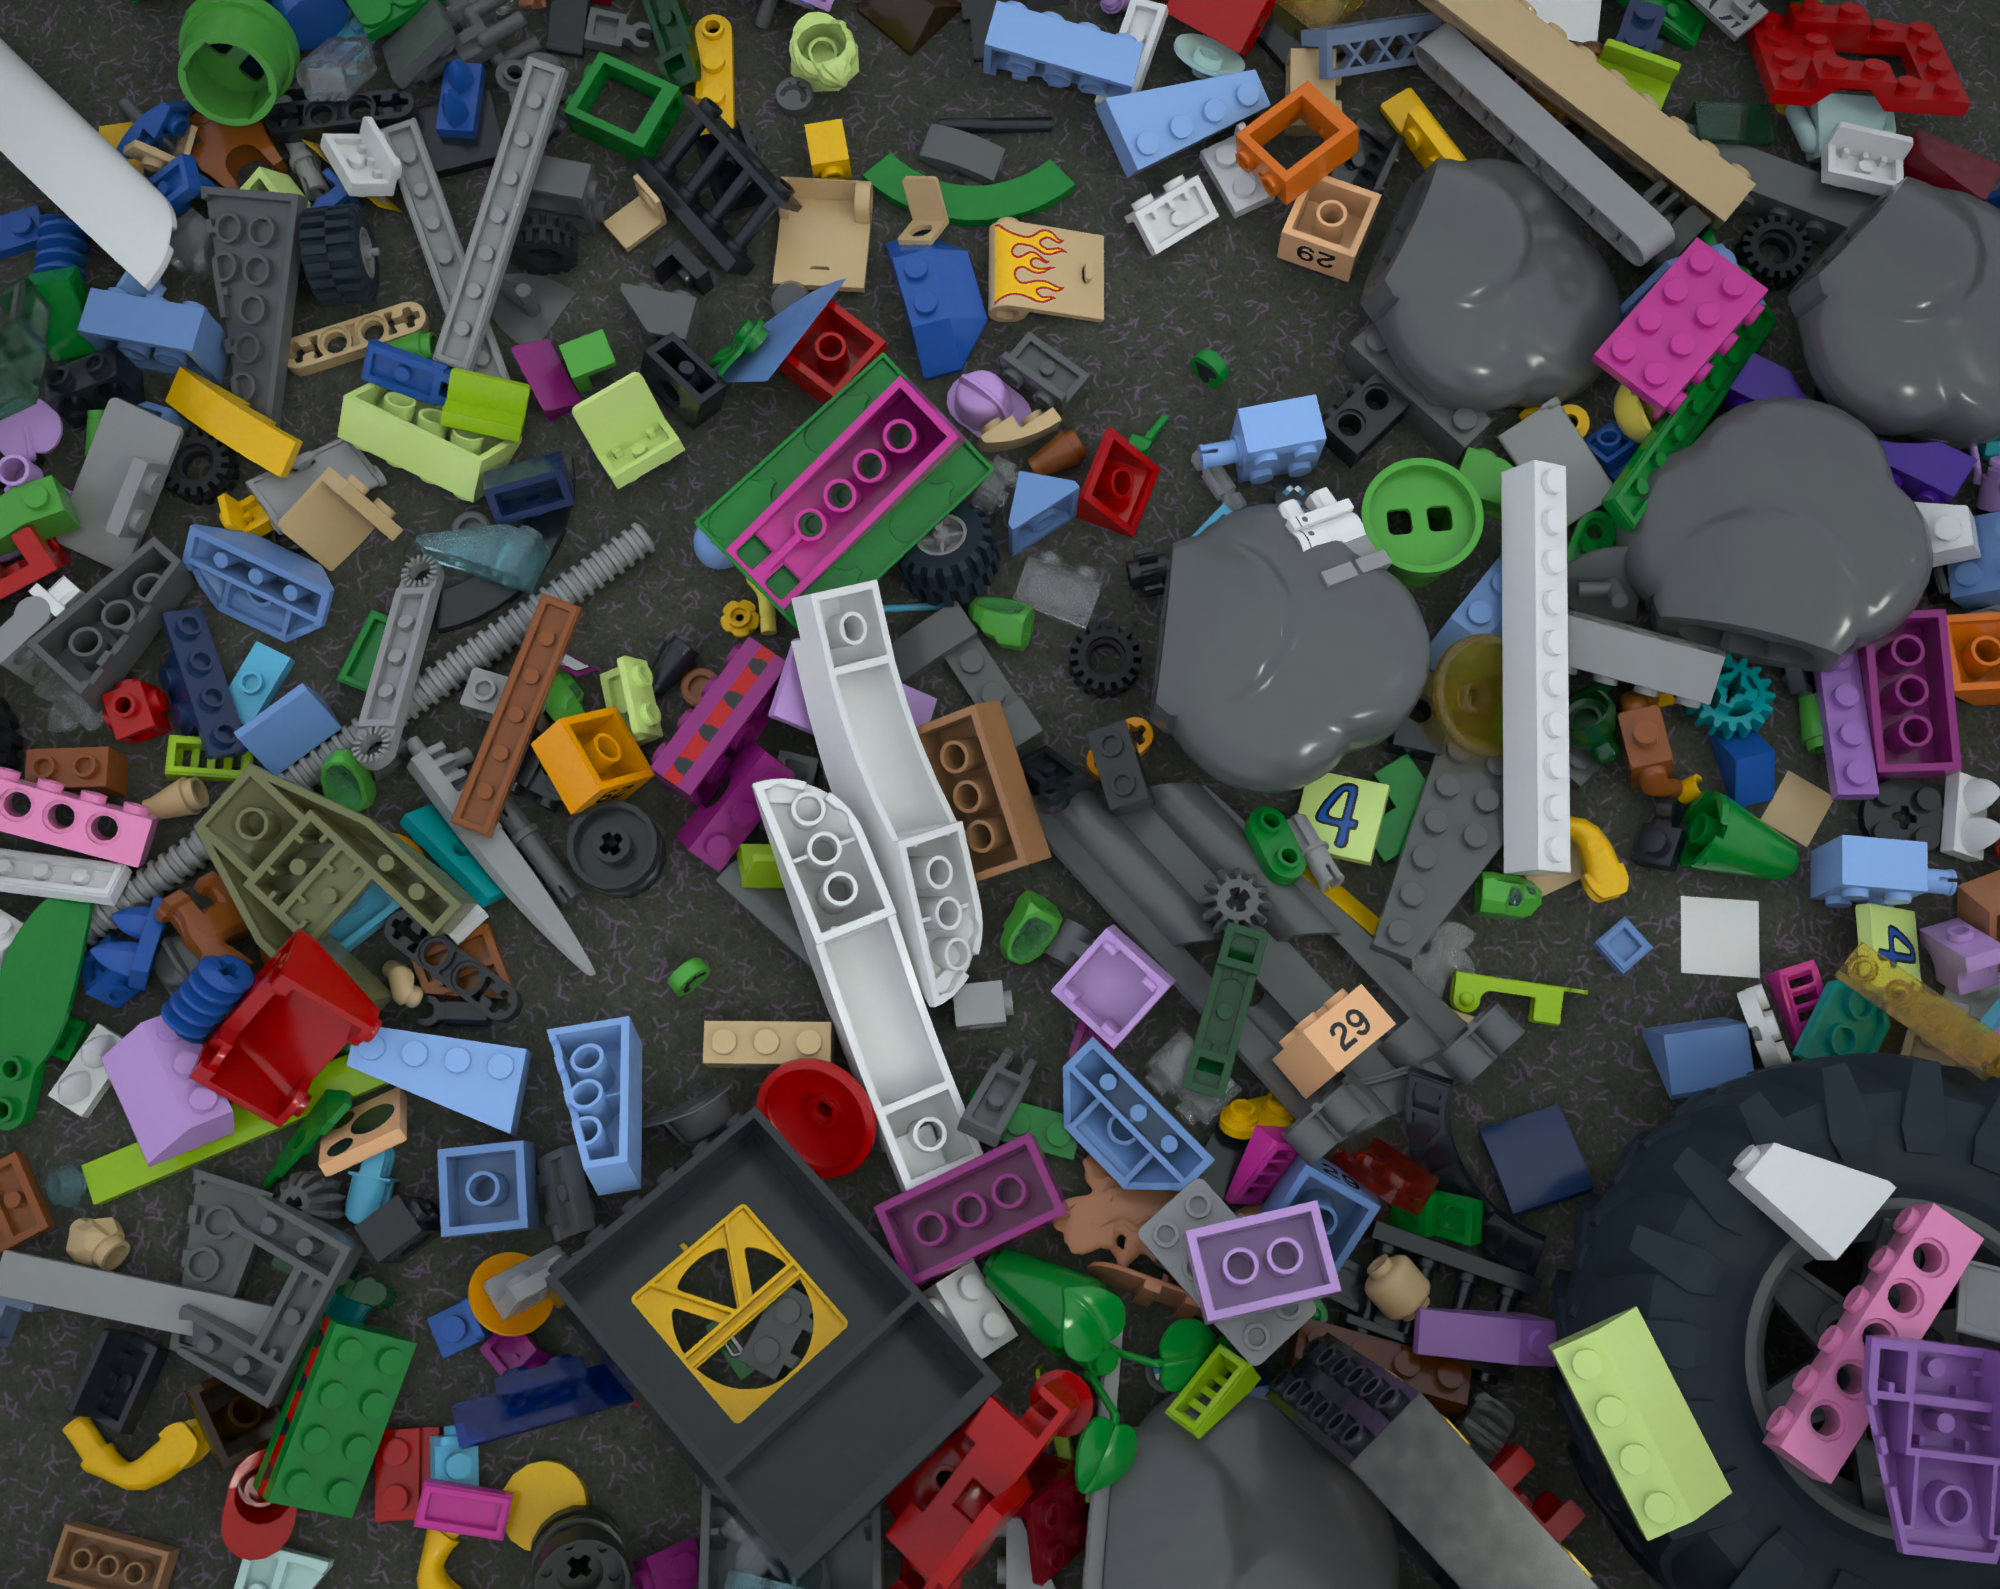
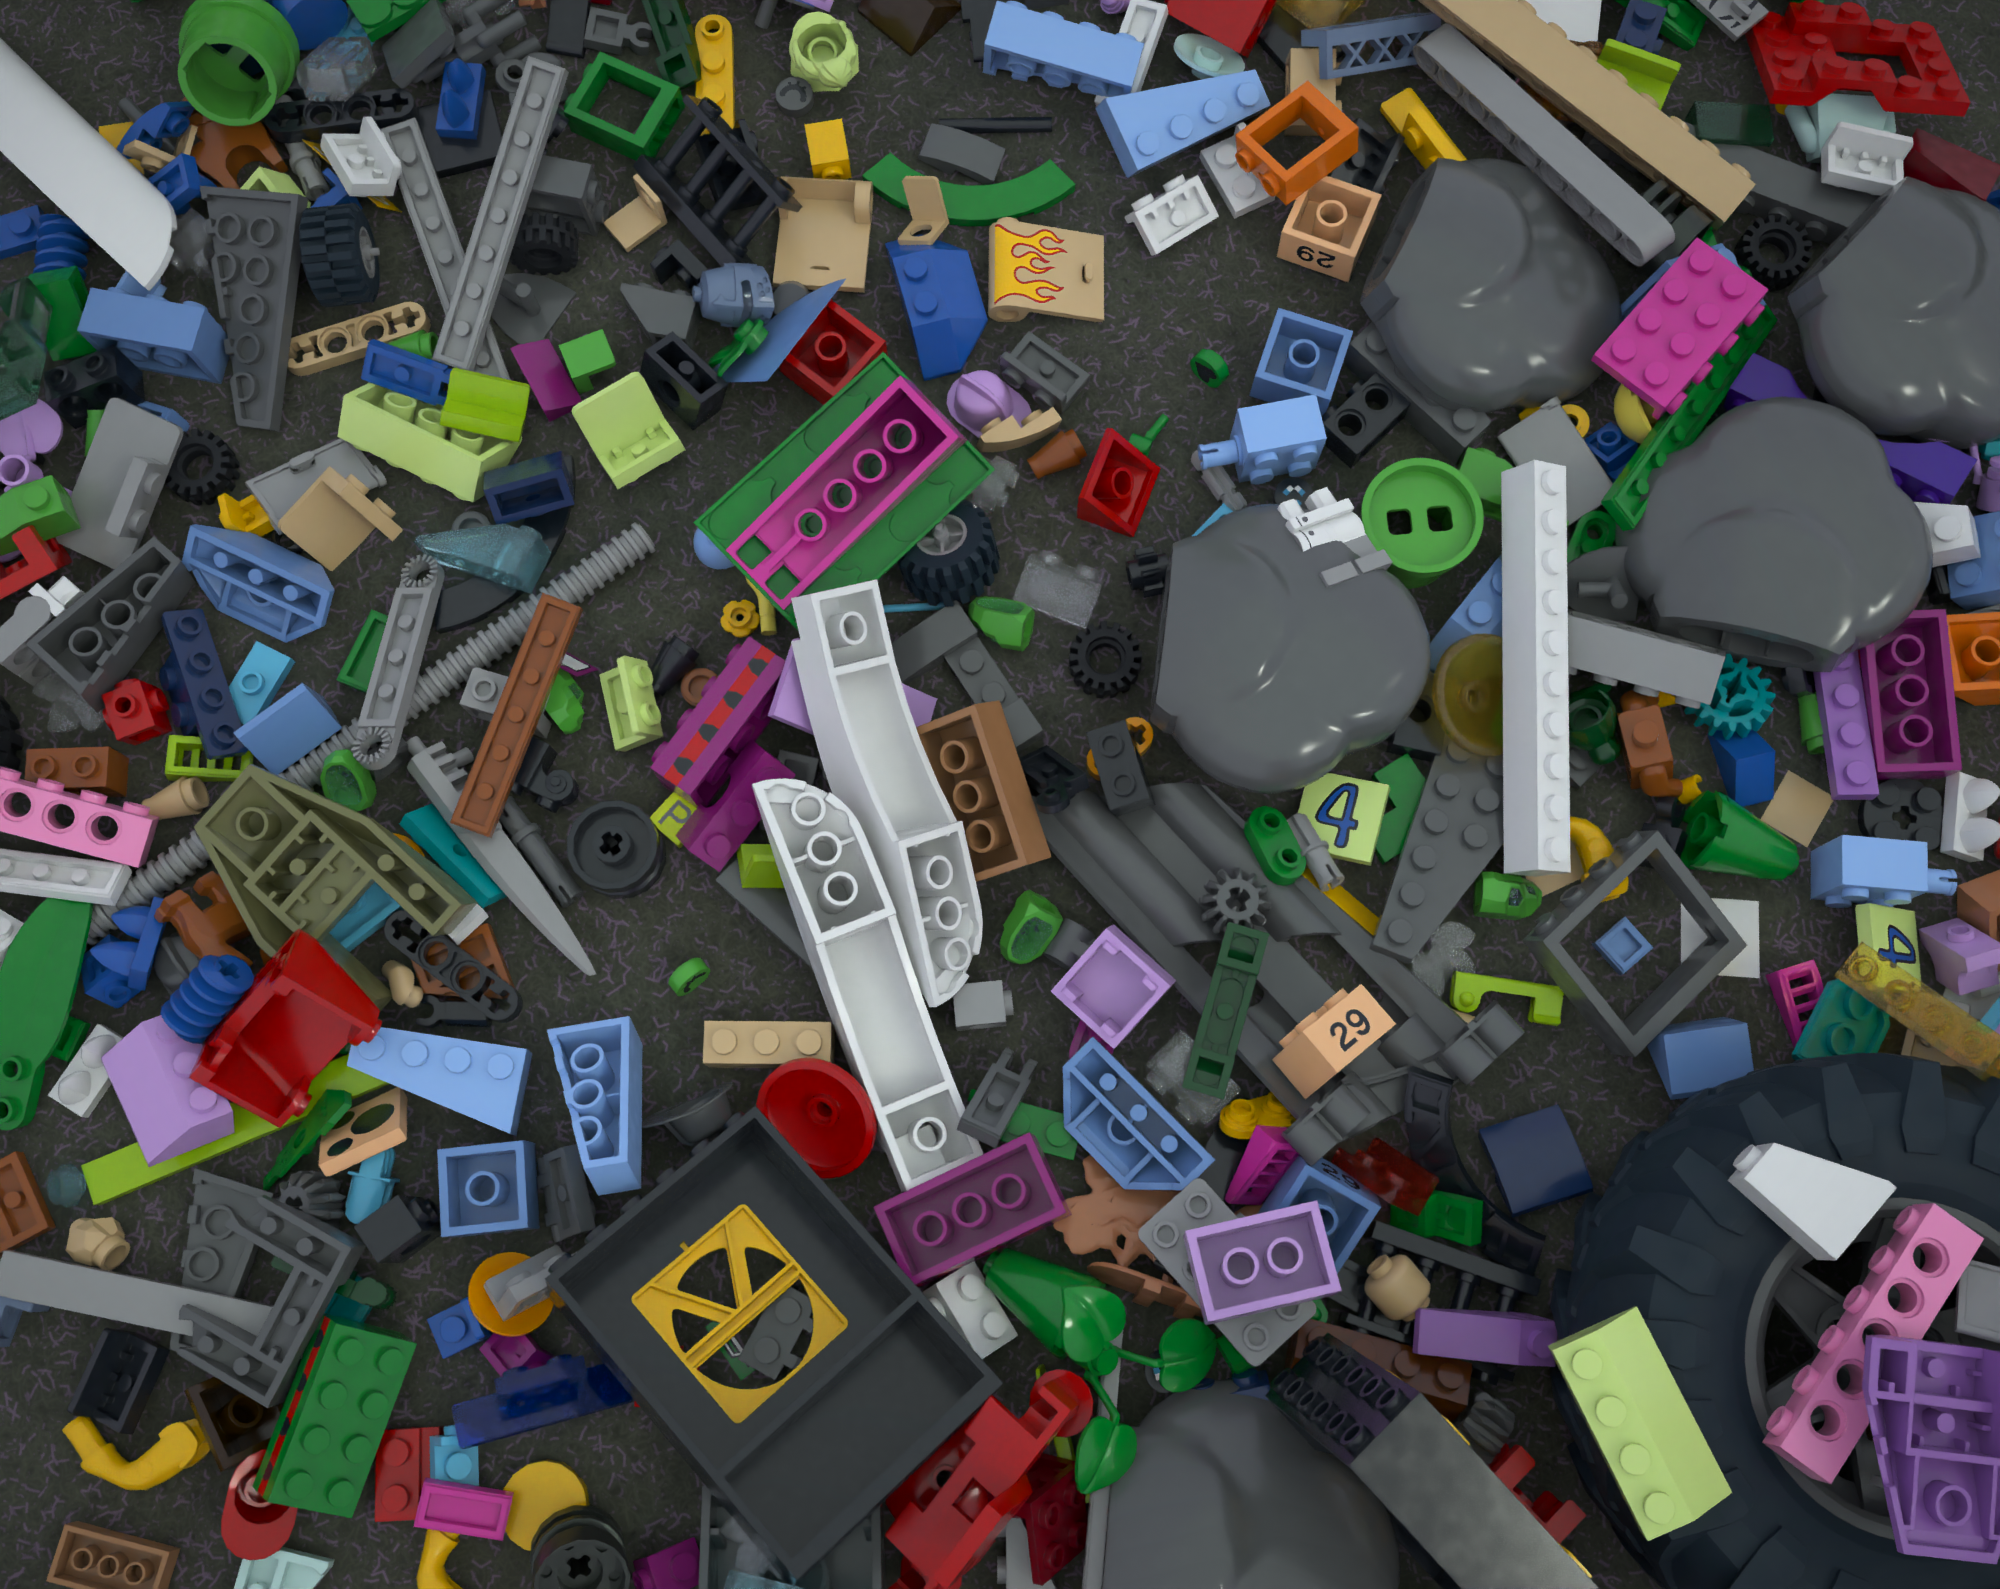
(233, 422): yellow slope -> none
(592, 759): light orange brick -> none
(672, 816): none -> neon yellow tile
(735, 294): none -> sand blue helmet
(1039, 508): medium blue slope -> none
(1212, 1372): lime slope -> none
(1300, 359): none -> medium blue brick
(1679, 988): none -> dark grey window
(1763, 1026): white plate -> none

